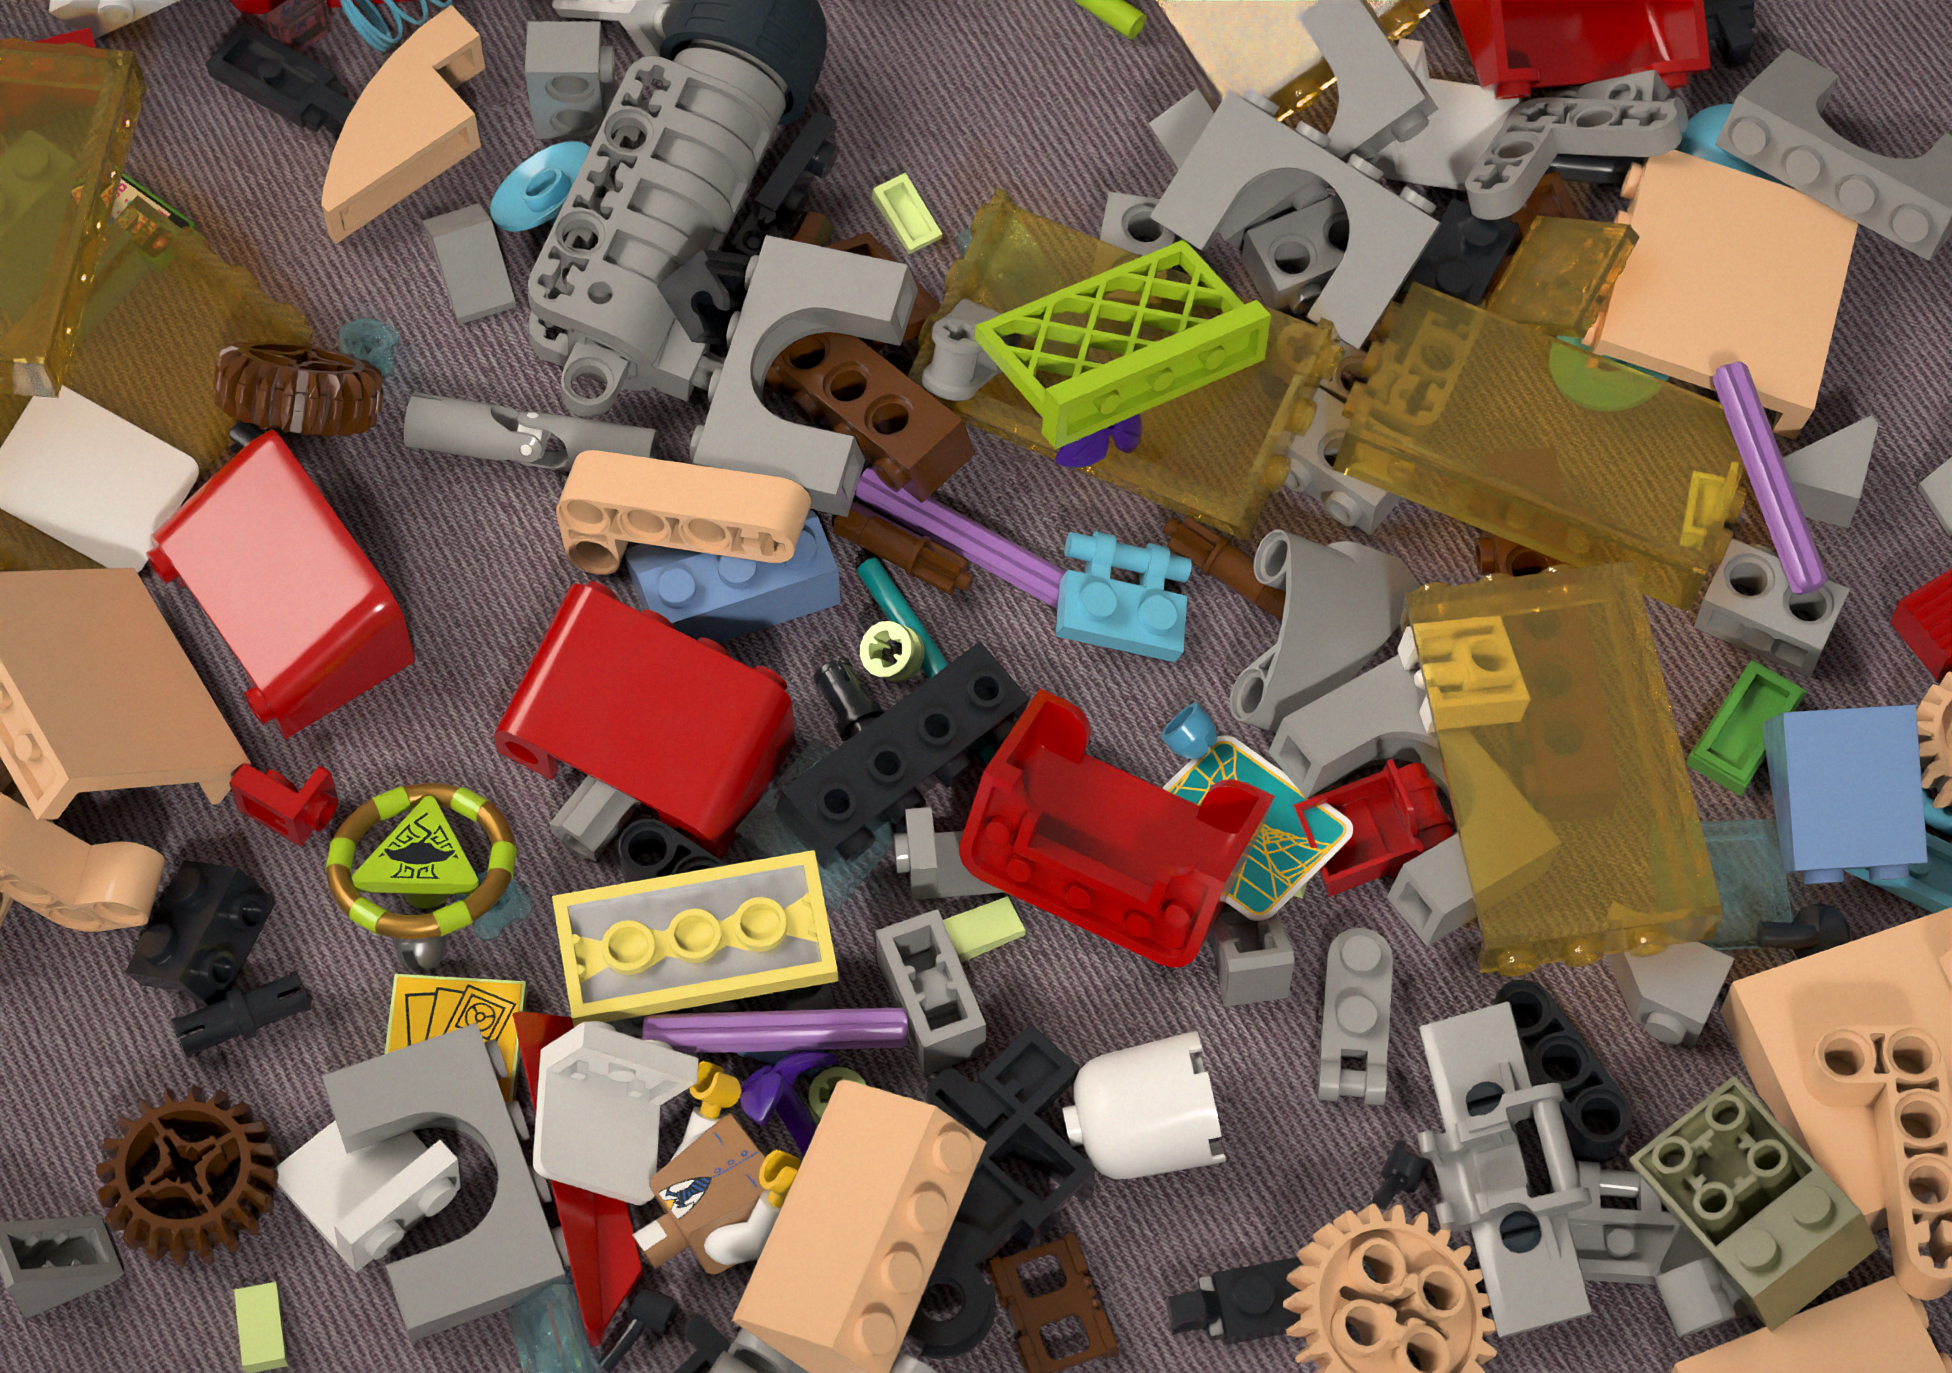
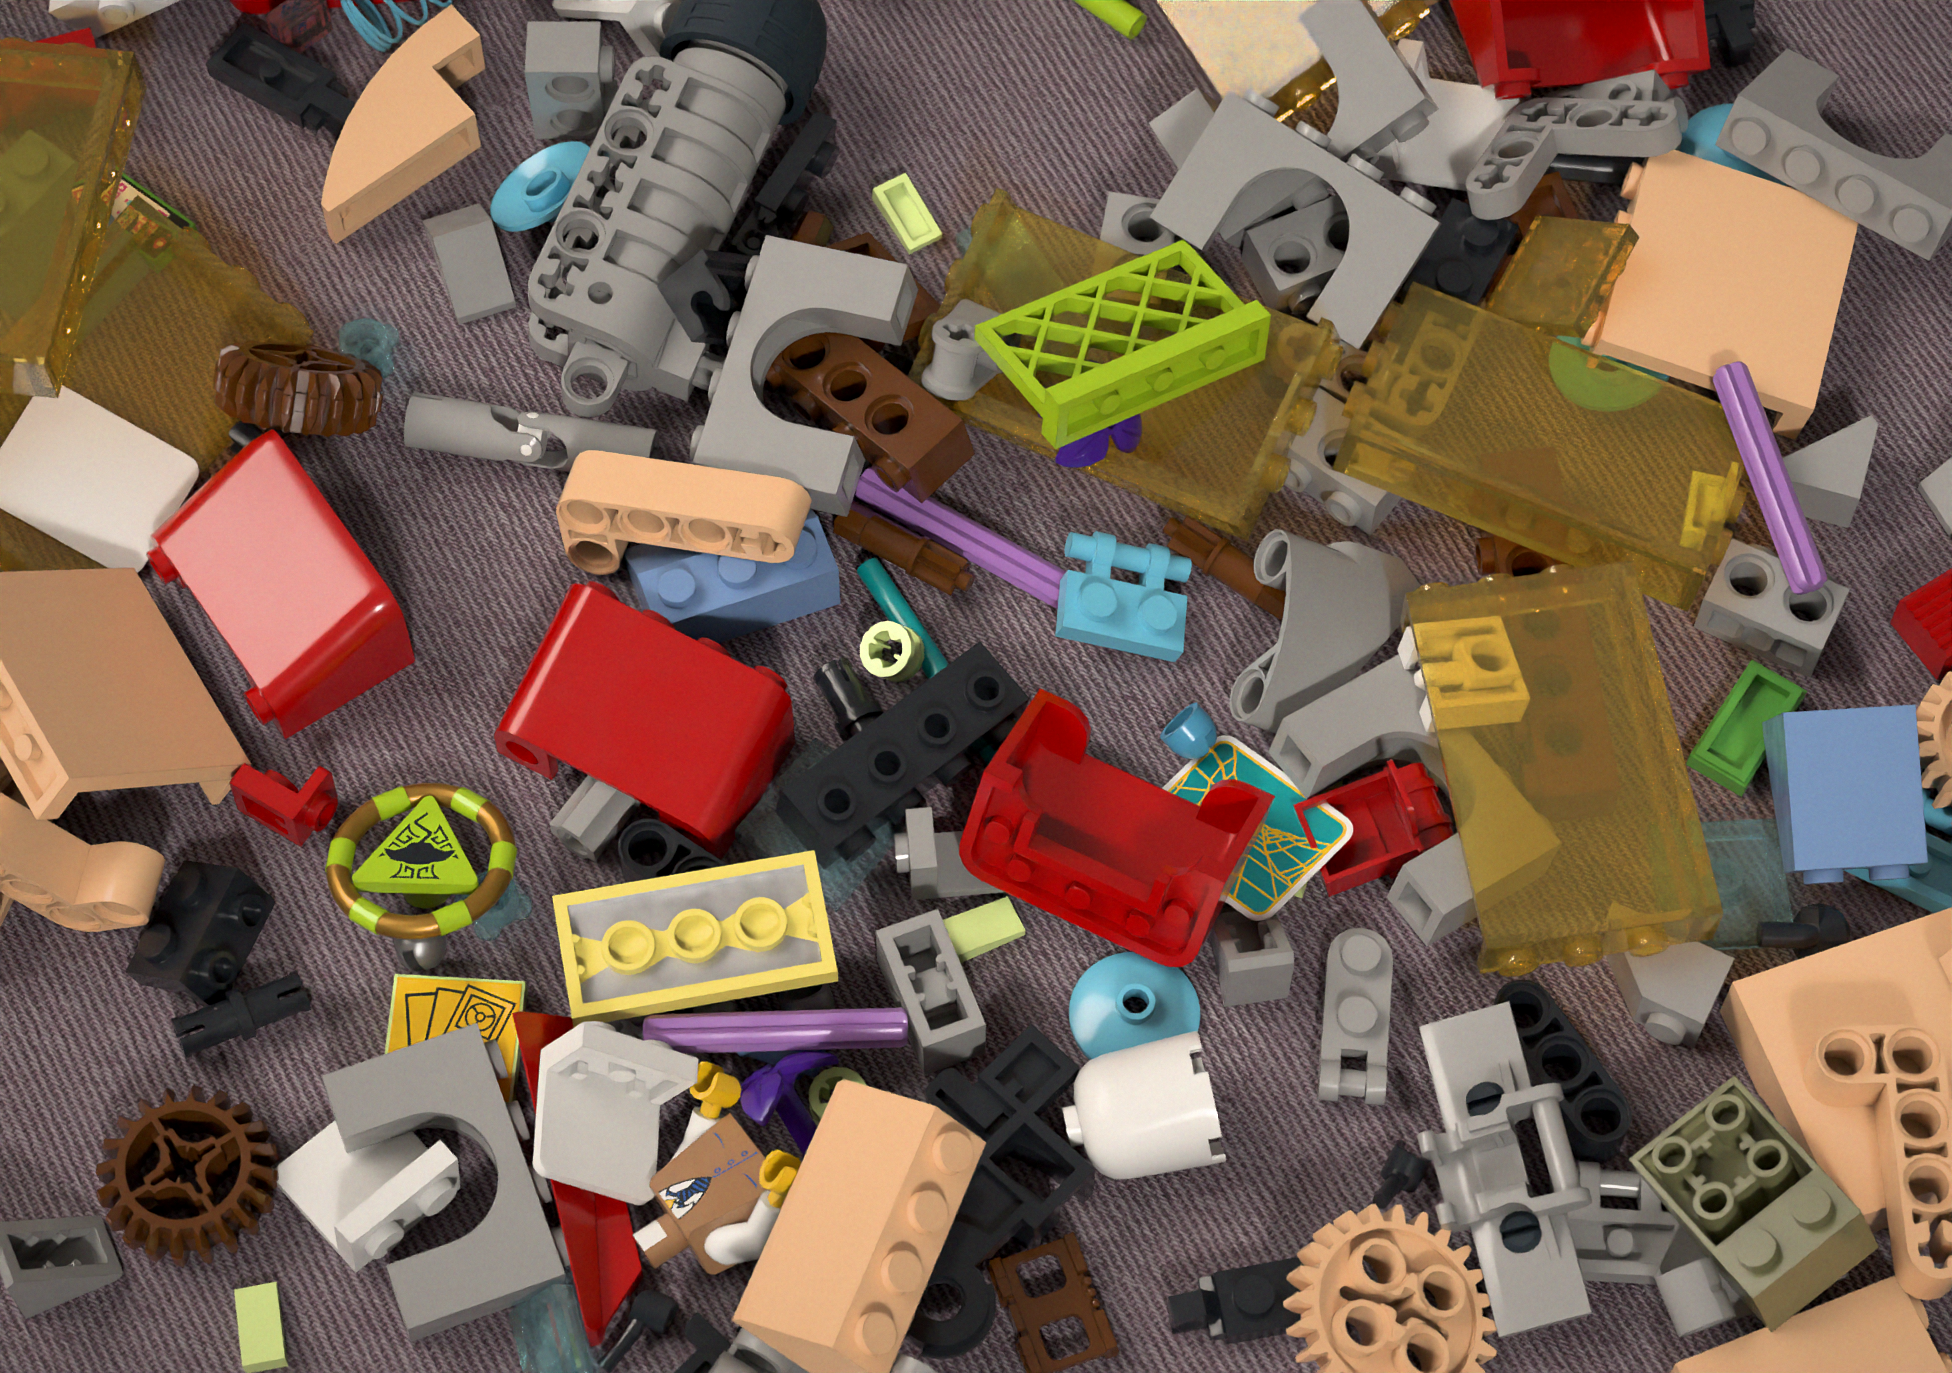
(1105, 1026): none -> medium azure dish

